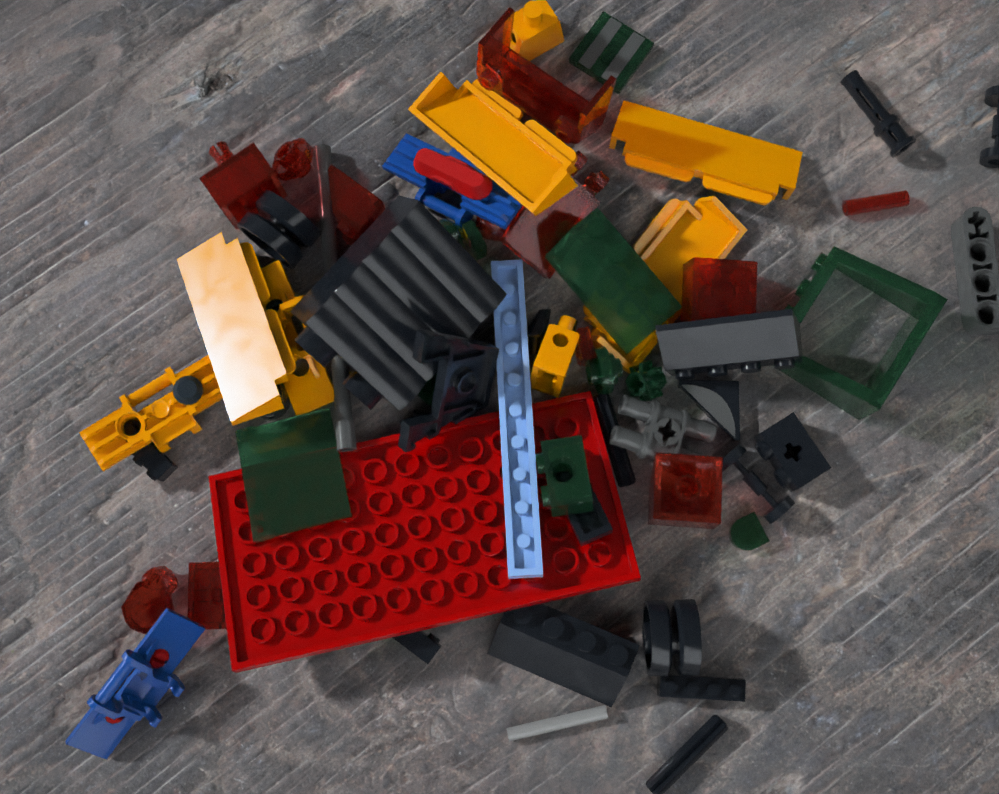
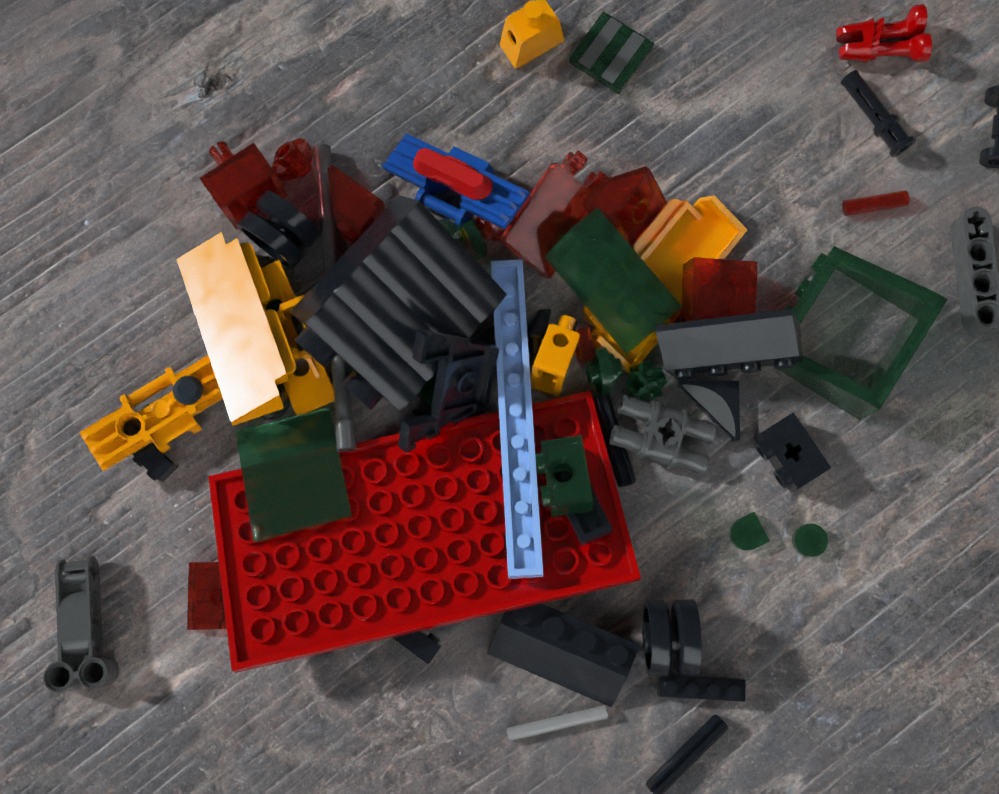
(79, 629): none -> dark grey piece
(137, 685): blue piece -> none
(149, 598): clear red hair -> none
(489, 134): light orange slope -> none
(535, 90): clear red windscreen -> none
(628, 201): none -> clear red slope
(685, 491): clear red slope -> none
(719, 157): light orange slope -> none
(756, 484): black wheel -> none
(810, 540): none -> clear green tile
(870, 32): none -> red piece

